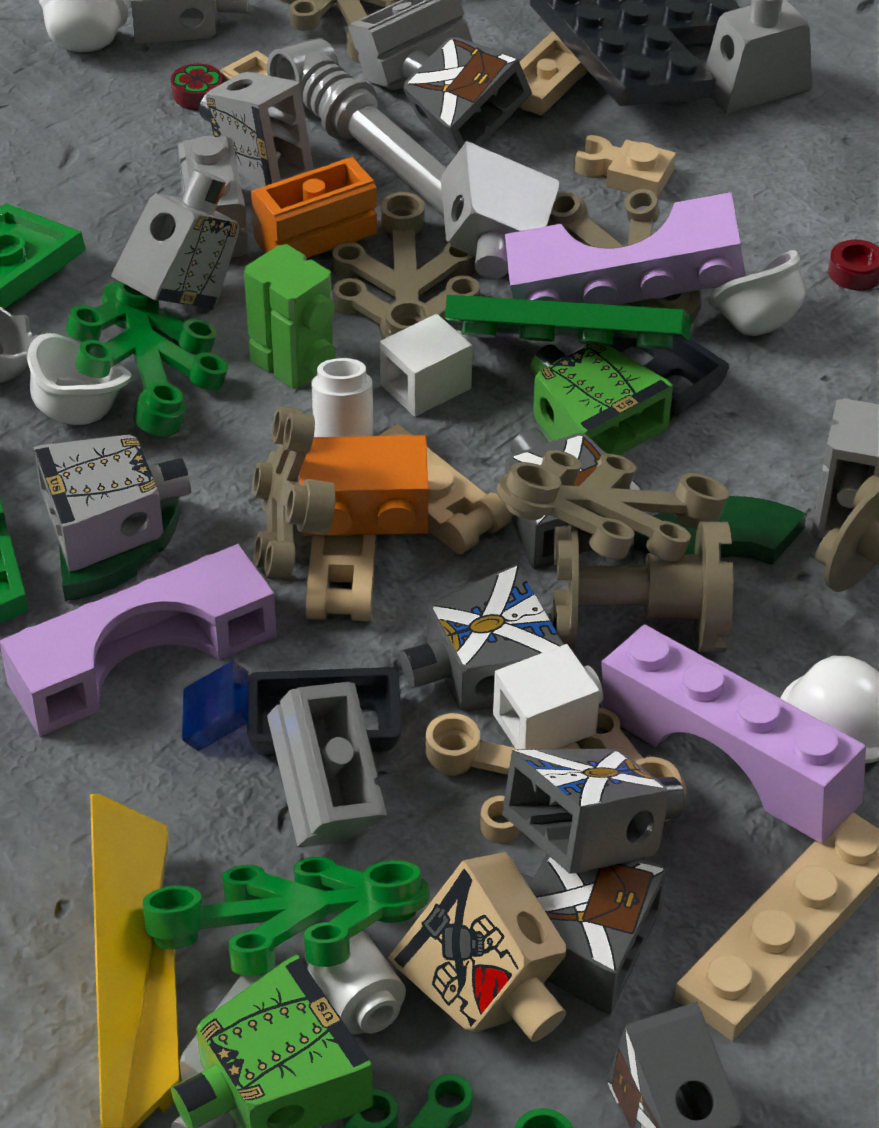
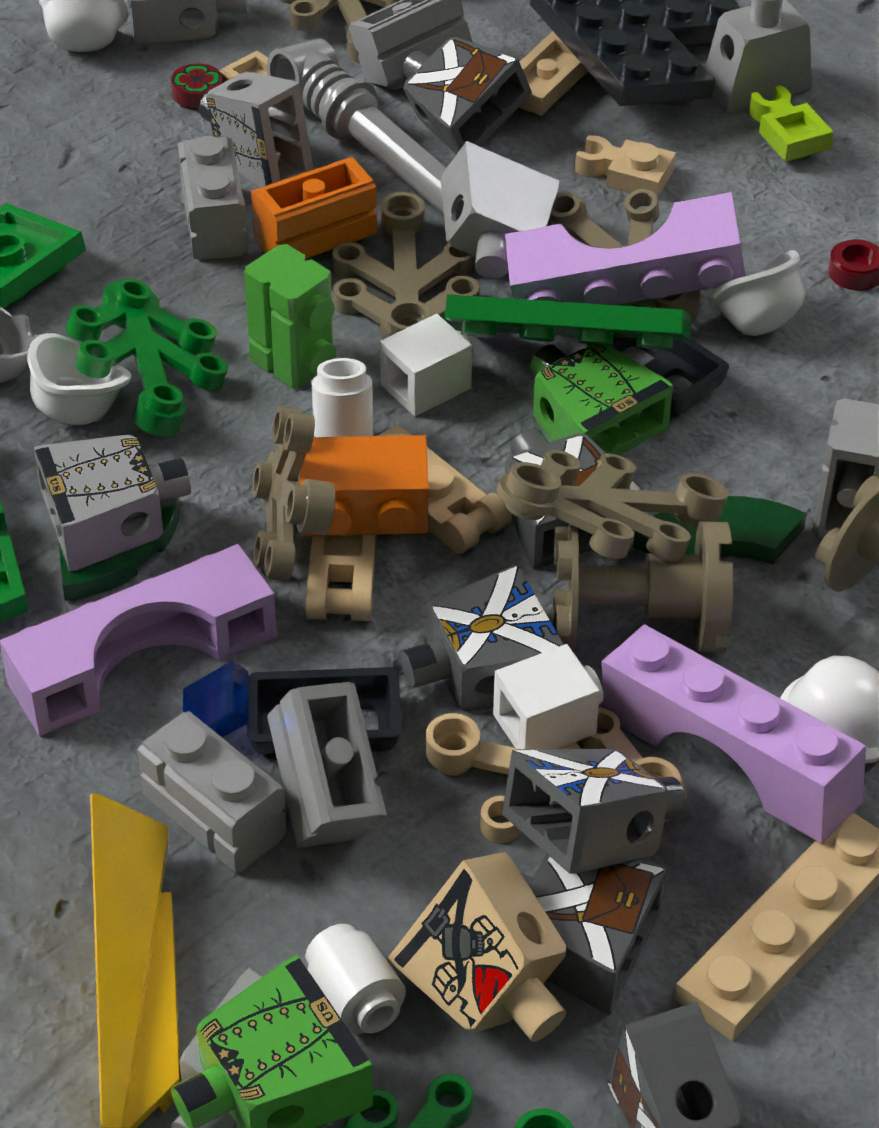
(181, 246): light grey torso -> none
(212, 791): none -> light grey brick
(381, 893): green plant -> none
(790, 128): none -> lime plate

